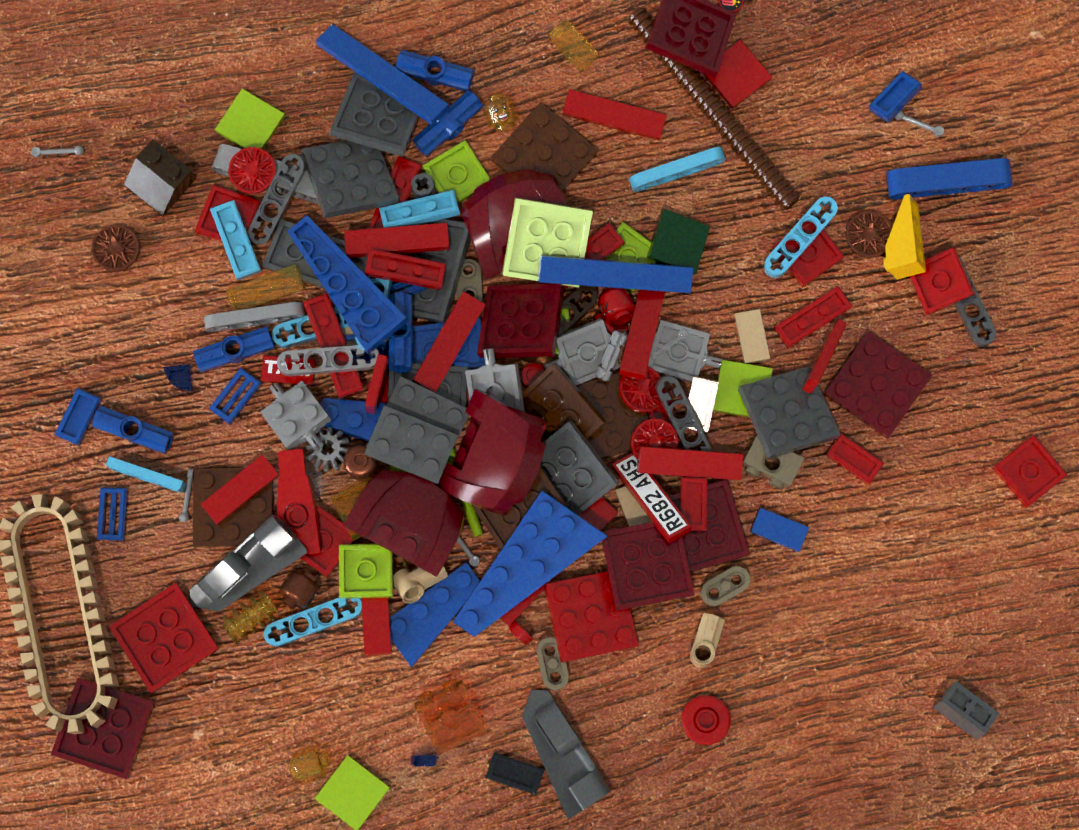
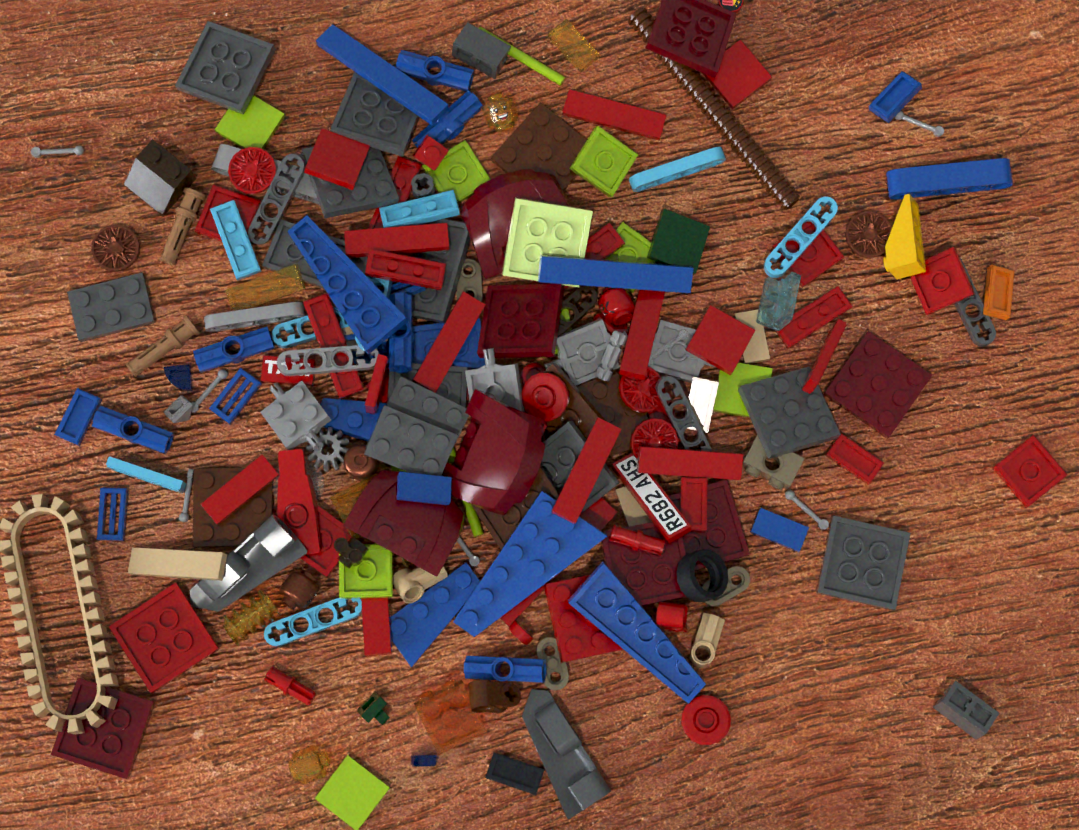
(111, 307): none -> dark grey plate
(172, 339): none -> medium nougat pin
(177, 563): none -> tan tile
(179, 410): none -> light grey slope
(185, 215): none -> medium nougat pin
(222, 374): none -> light grey hinge
(225, 67): none -> dark grey plate
(290, 685): none -> red axle
(337, 159): none -> red tile
(350, 551): none -> dark brown plate
(373, 708): none -> dark green tile
(424, 488): none -> blue tile
(430, 152): none -> red plate
(480, 50): none -> dark grey hinge
(492, 696): none -> reddish brown piece
(521, 669): none -> blue piece
(531, 62): none -> lime bar
(545, 396): none -> red wheel
(586, 470): none -> red tile
(603, 161): none -> lime tile
(624, 620): none -> blue wing
(637, 540): none -> red pin
(672, 616): none -> red piece
(716, 569): none -> black tyre
(720, 340): none -> red tile
(778, 301): none -> clear light blue bracket
(822, 524): none -> light grey hinge
(863, 563): none -> dark grey plate
(998, 292): none -> orange tile

